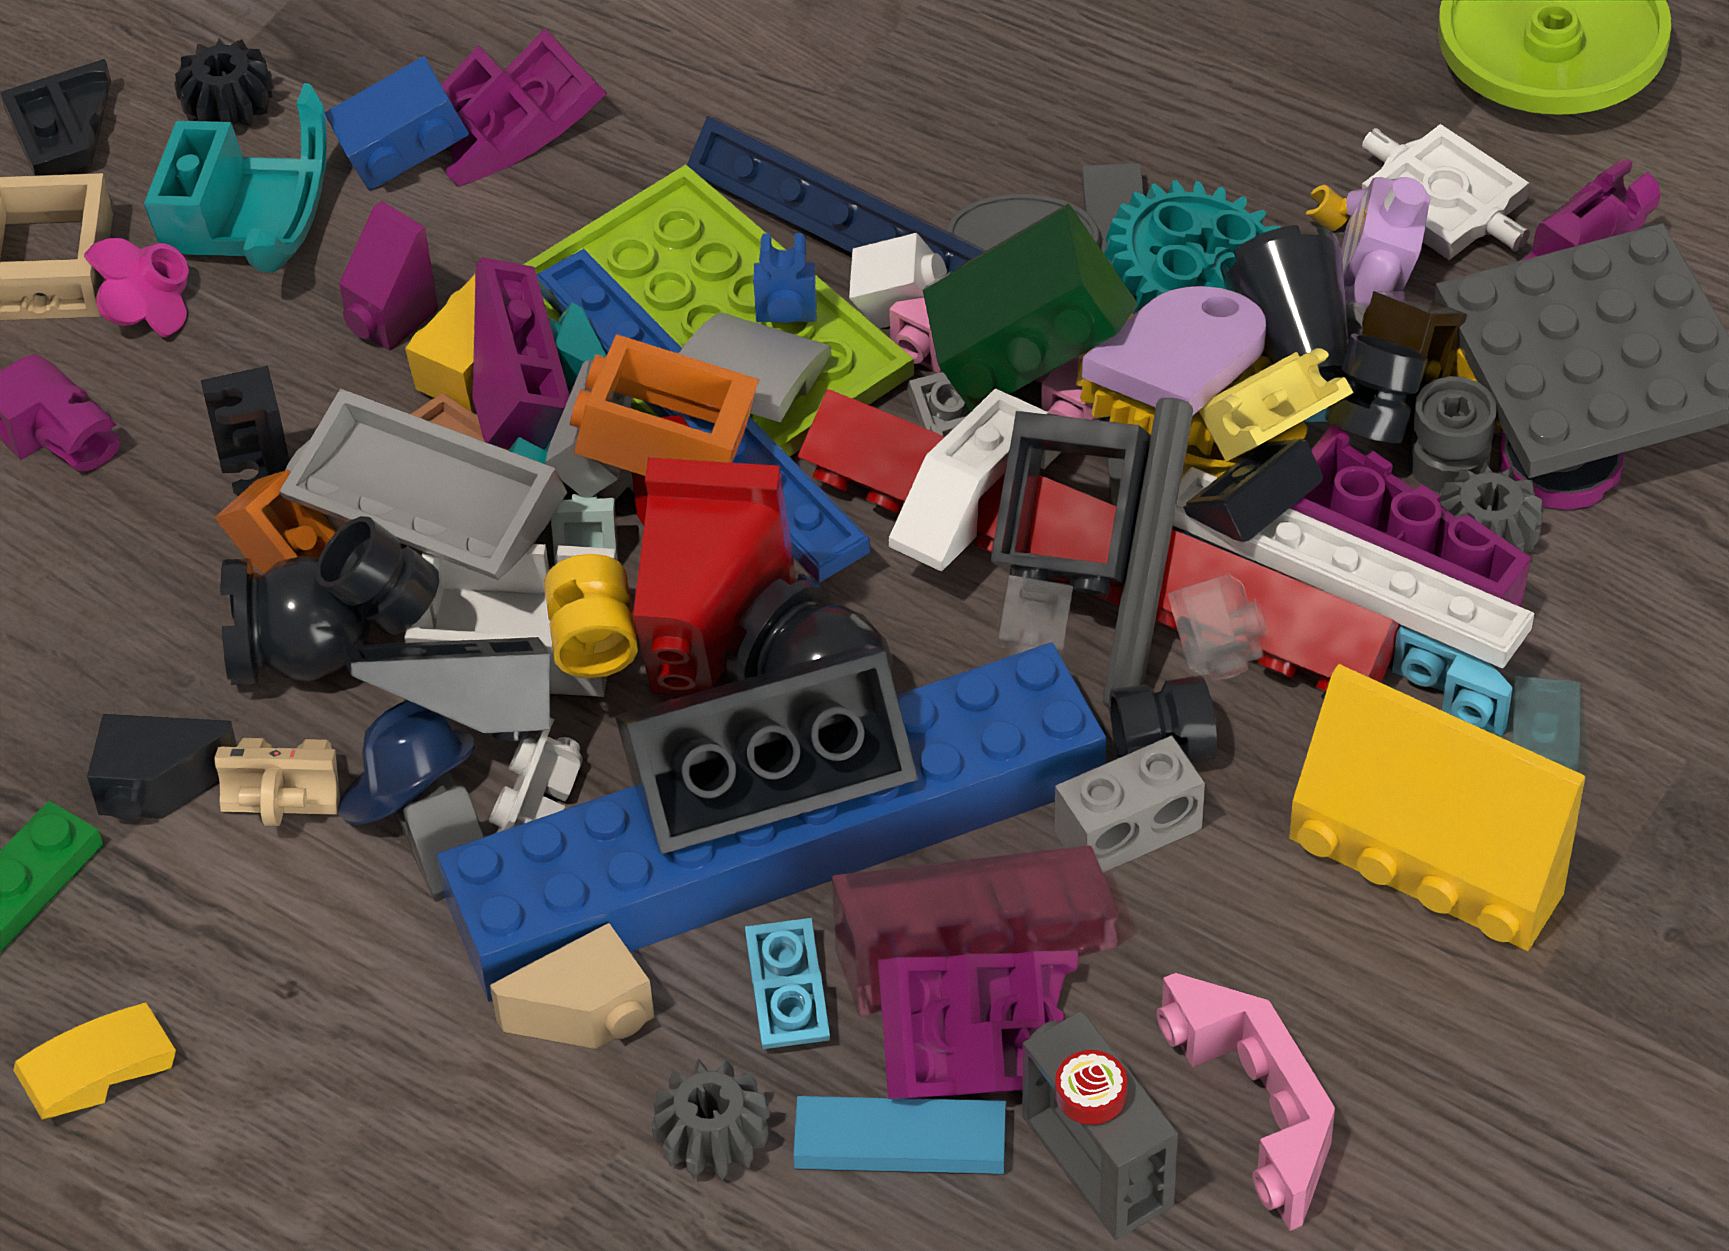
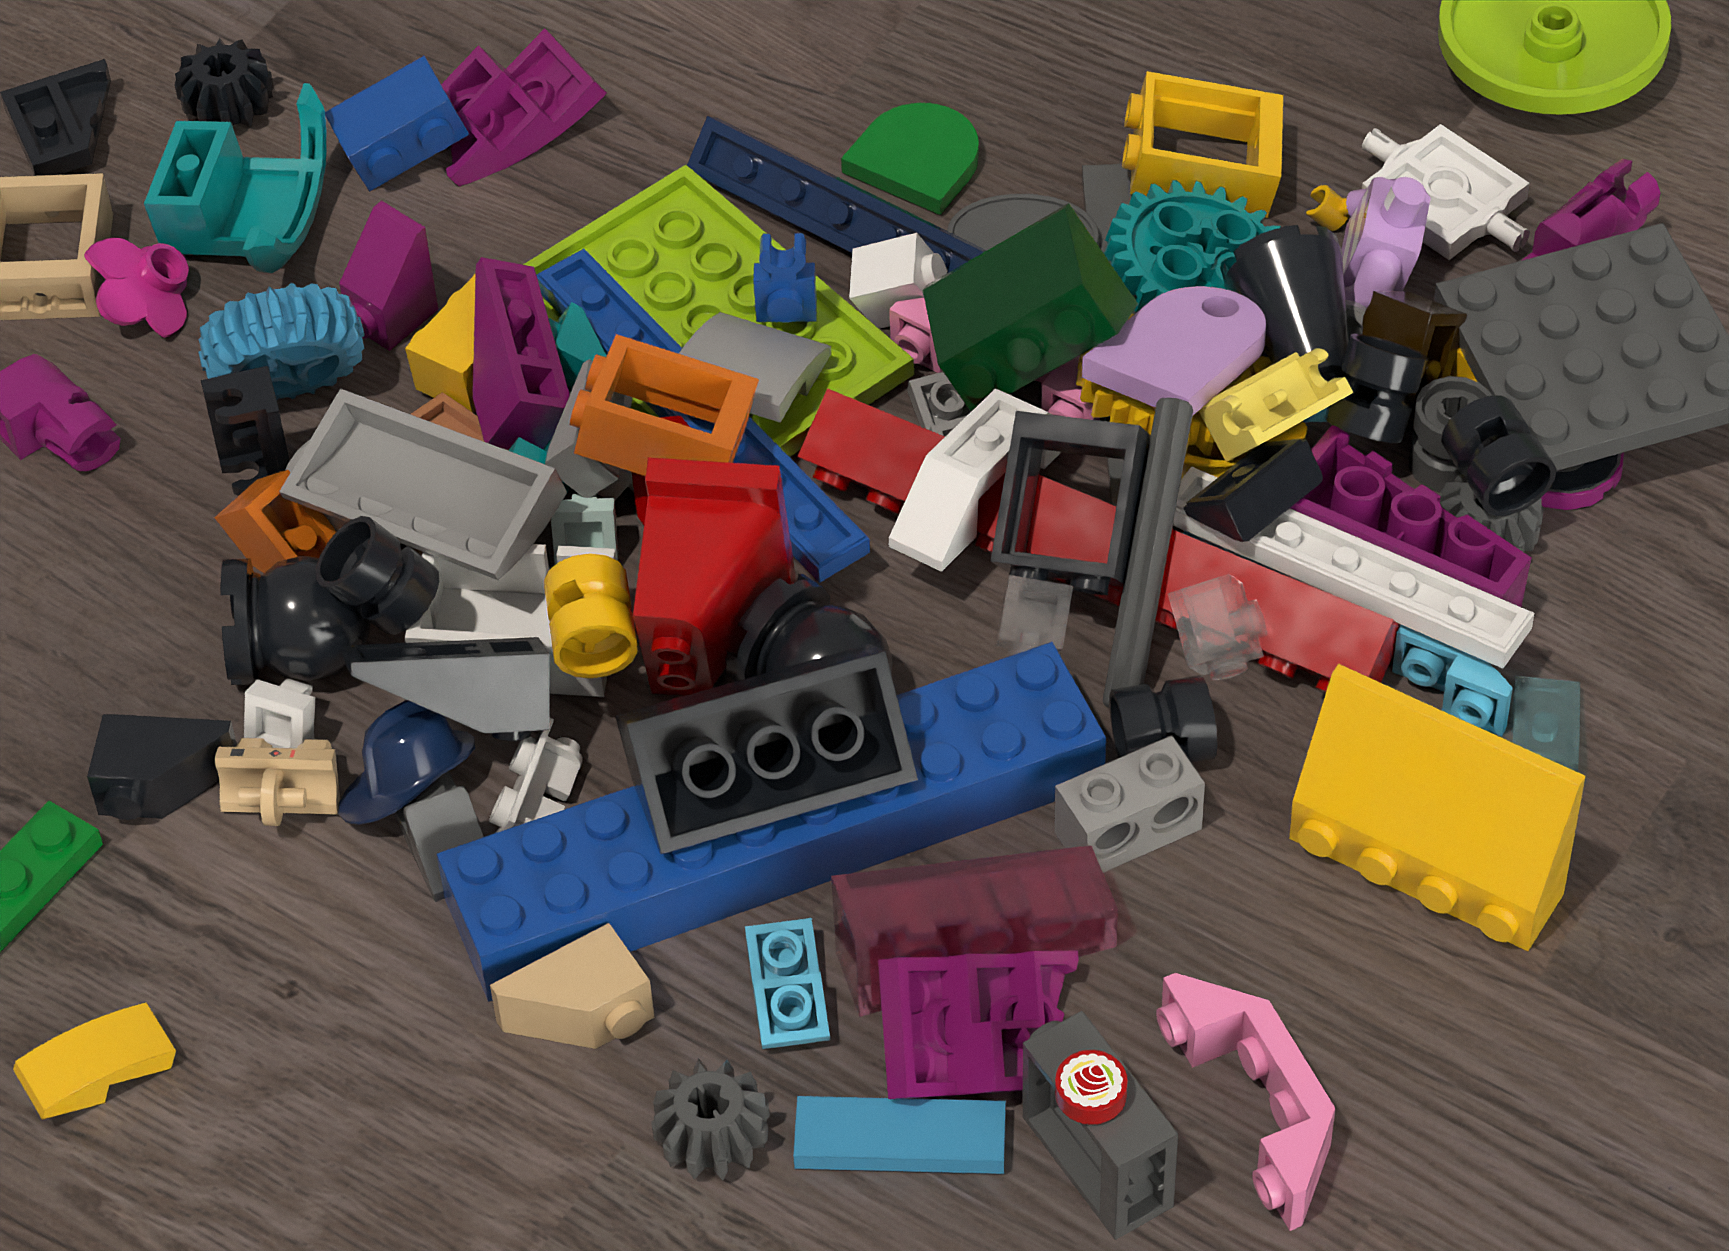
(279, 713): none -> white tile
(297, 332): none -> dark azure gear
(916, 154): none -> green tile
(1209, 111): none -> yellow window
(1498, 455): none -> black wheel

